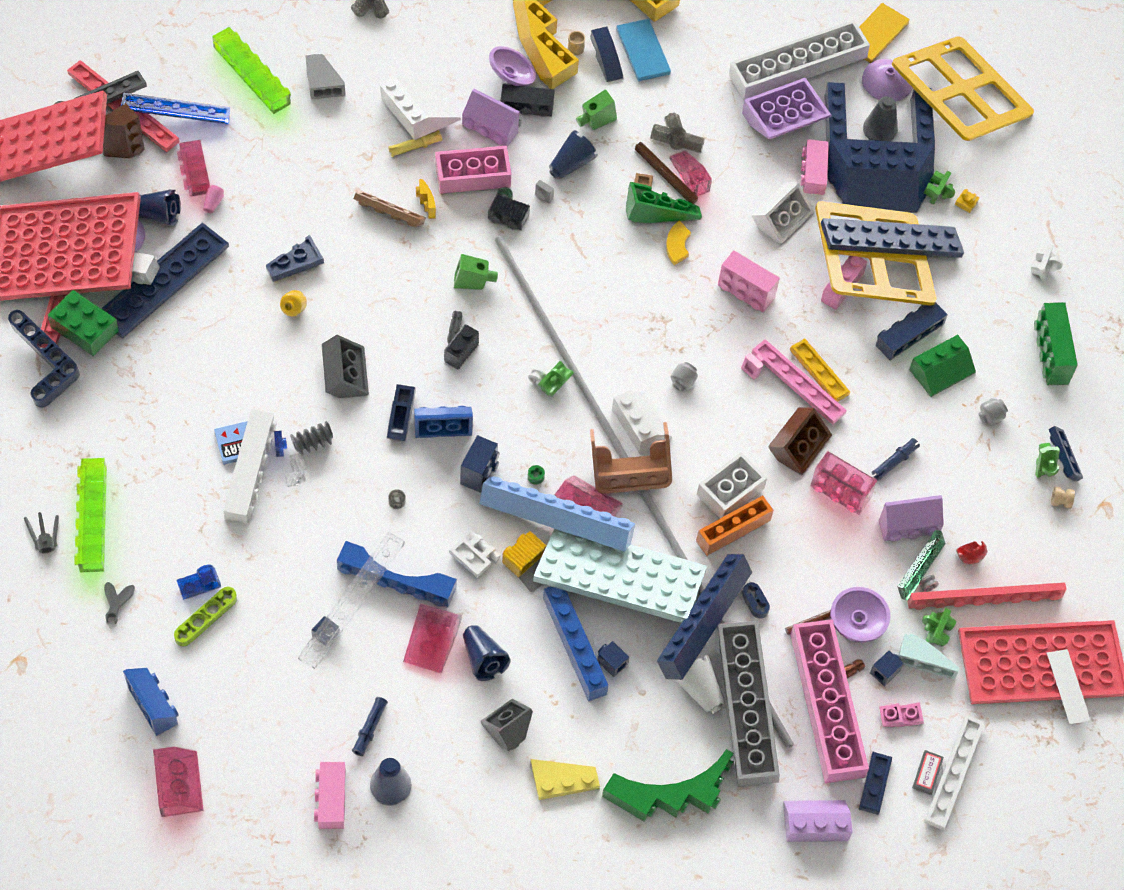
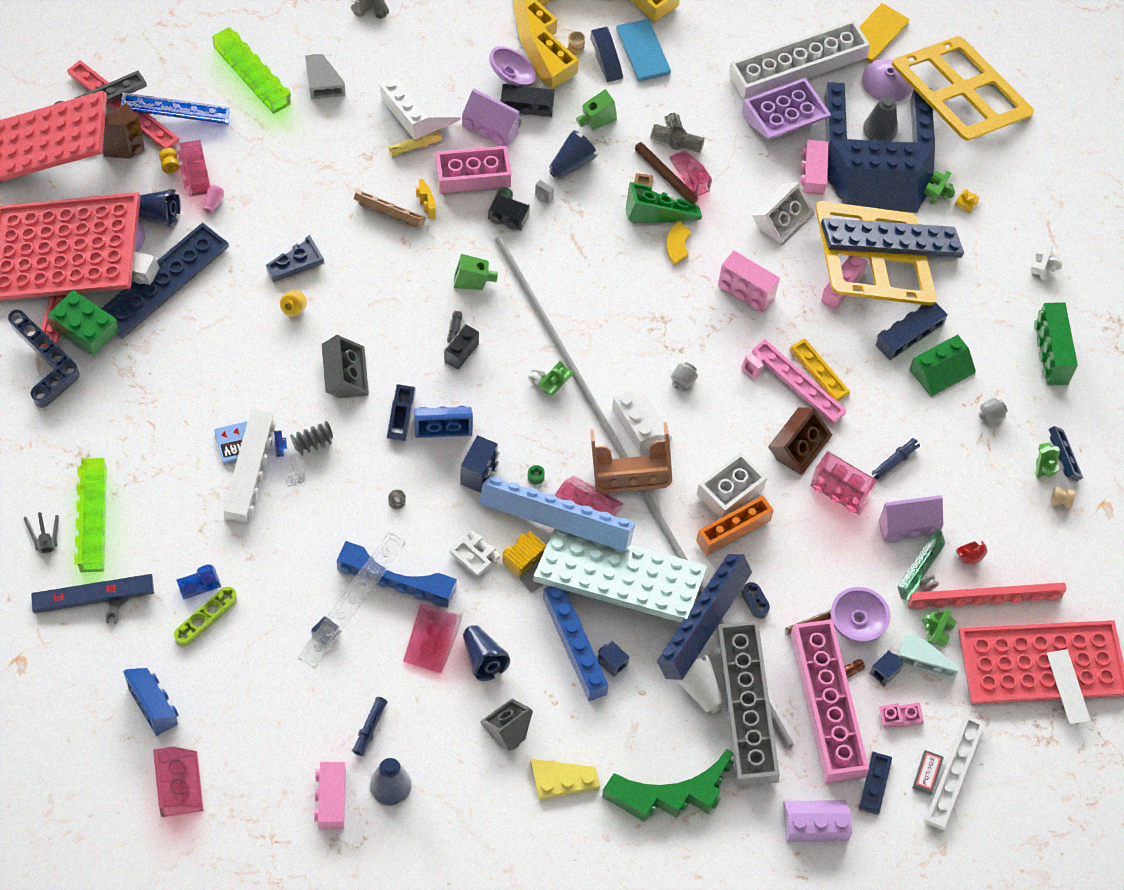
(92, 593): none -> dark blue tile
(169, 160): none -> yellow wheel

